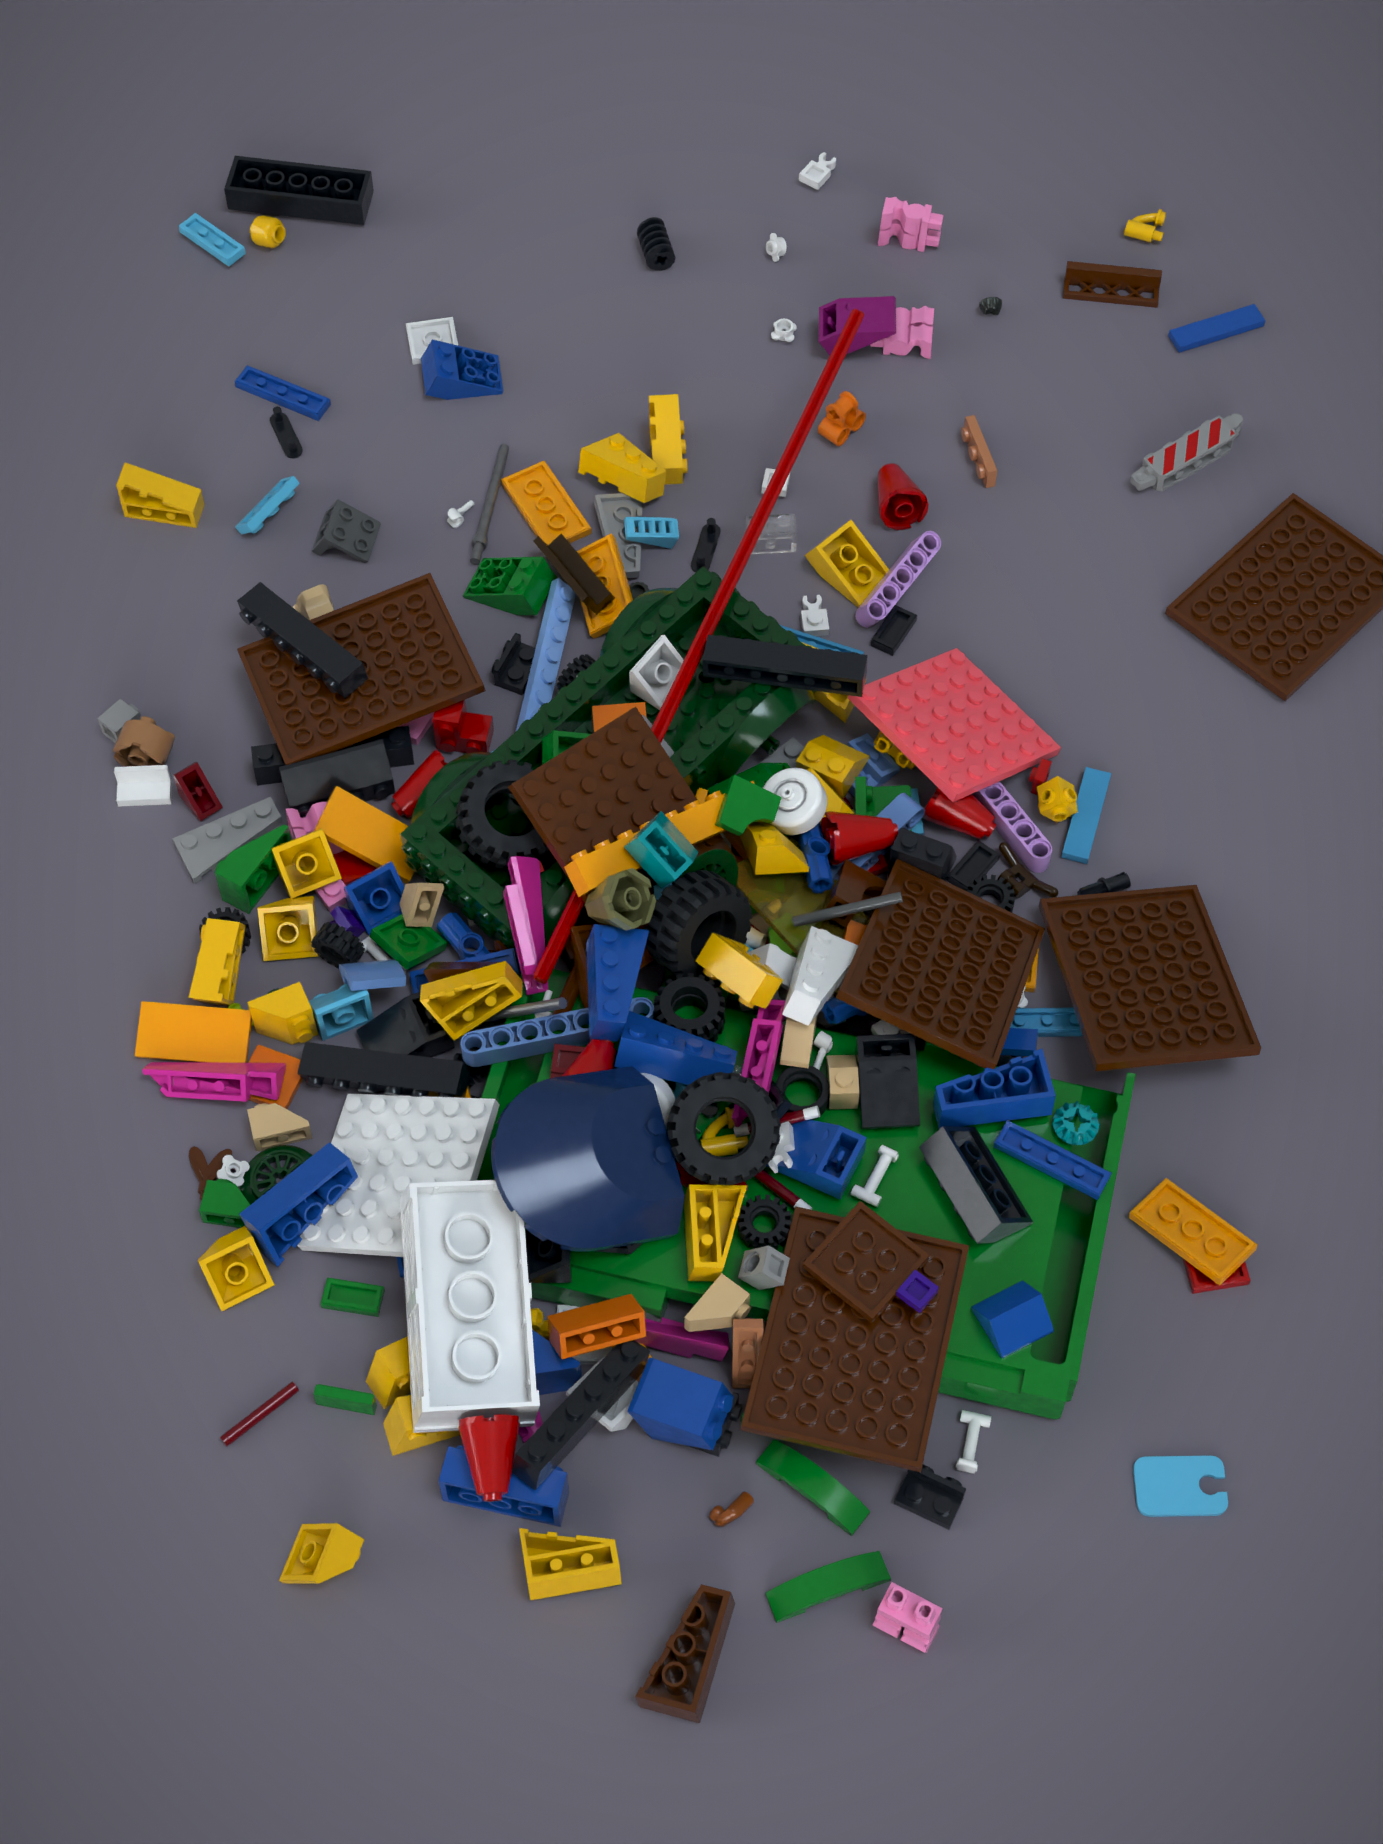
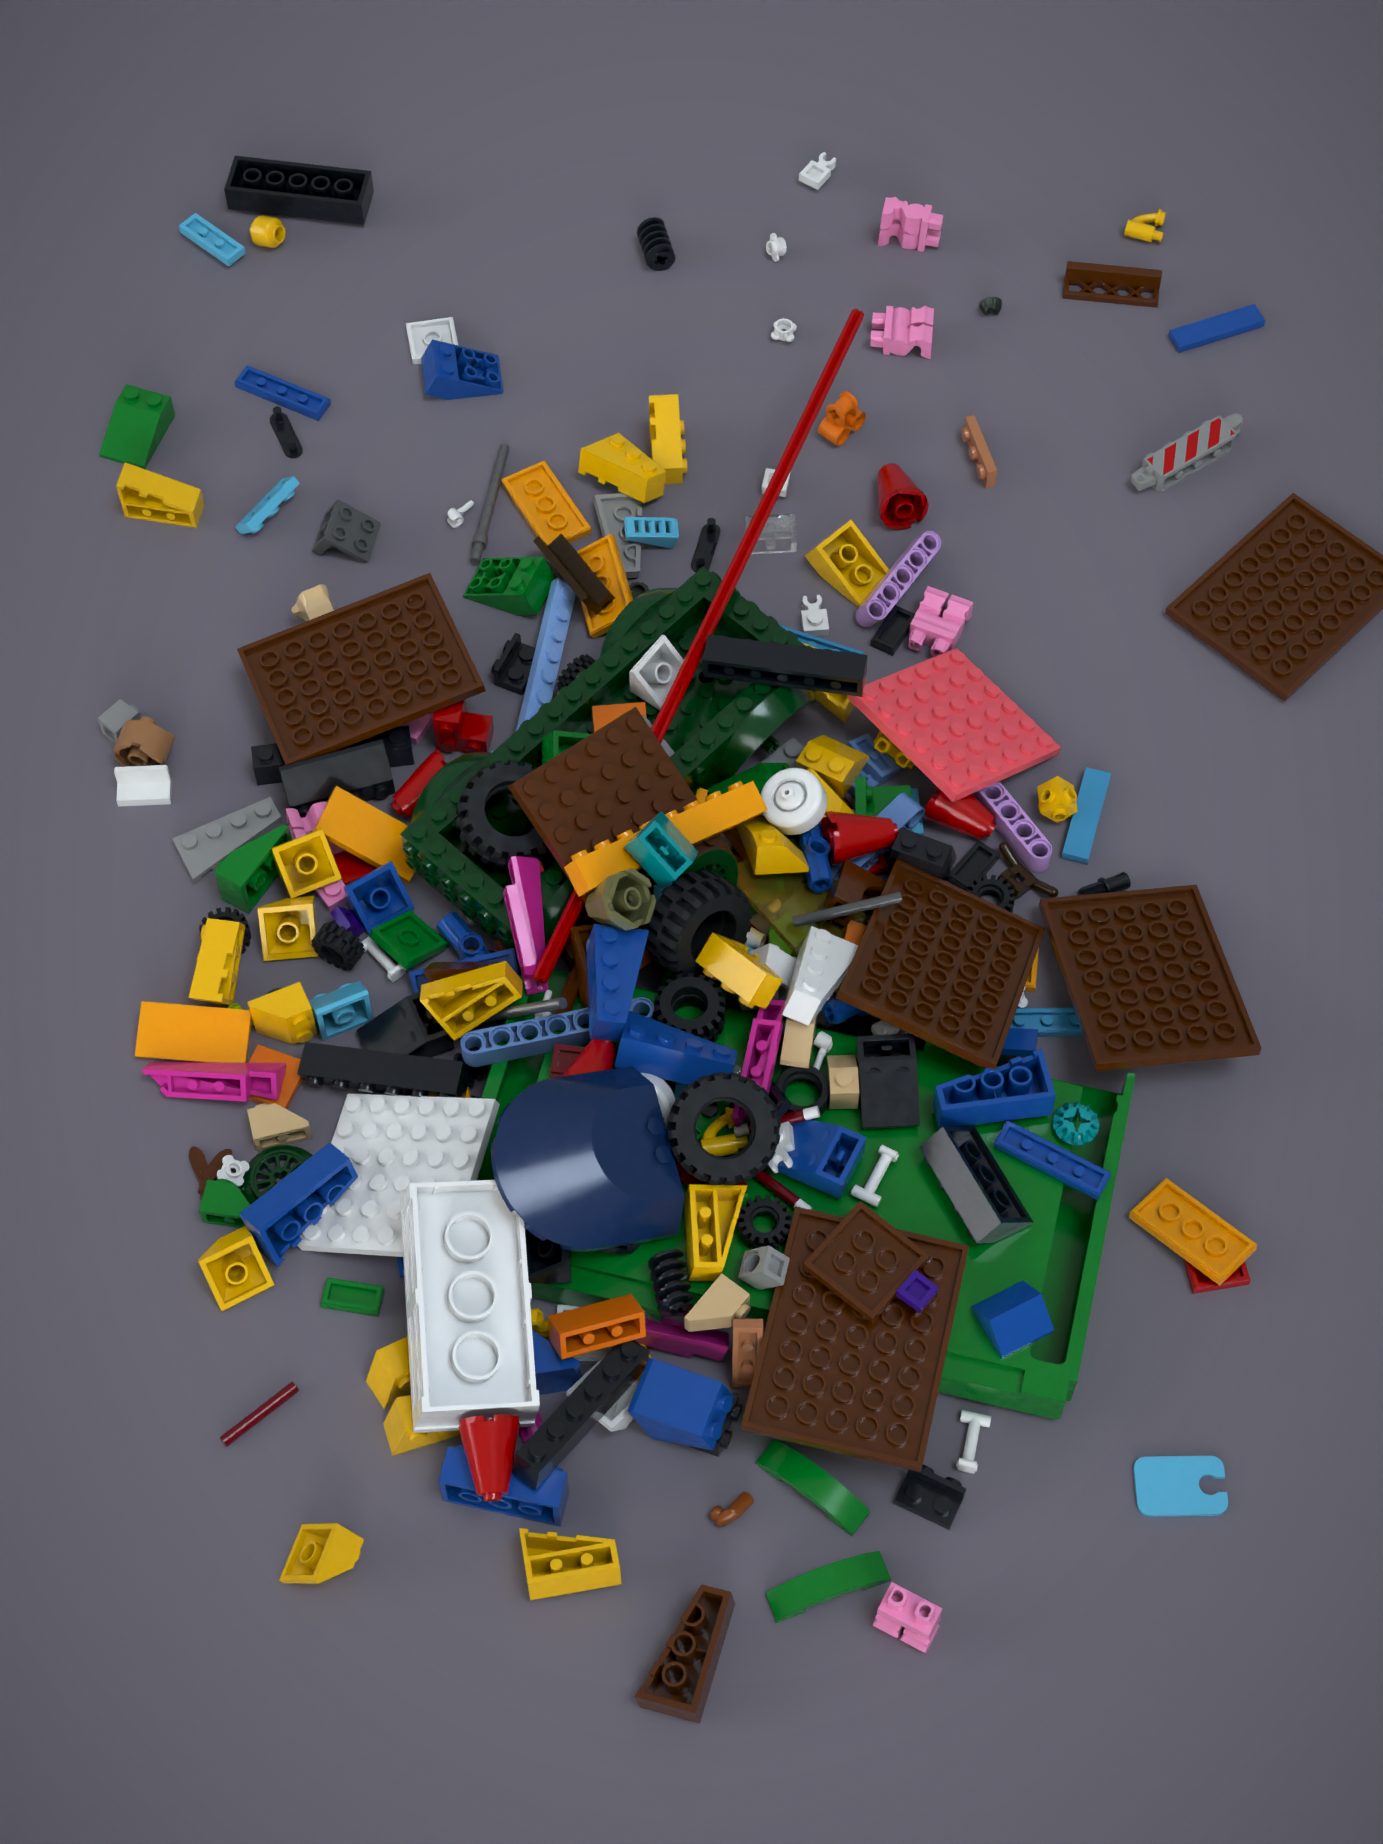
(137, 426): none -> green slope
(196, 791): dark red slope -> none
(302, 640): black brick -> none
(345, 1399): green tile -> none
(373, 974): medium blue slope -> none
(420, 903): tan slope -> none
(668, 1283): none -> black piece
(746, 804): green tile -> none
(877, 323): magenta slope -> none
(938, 631): none -> bright pink hips
(1040, 775): red plate -> none

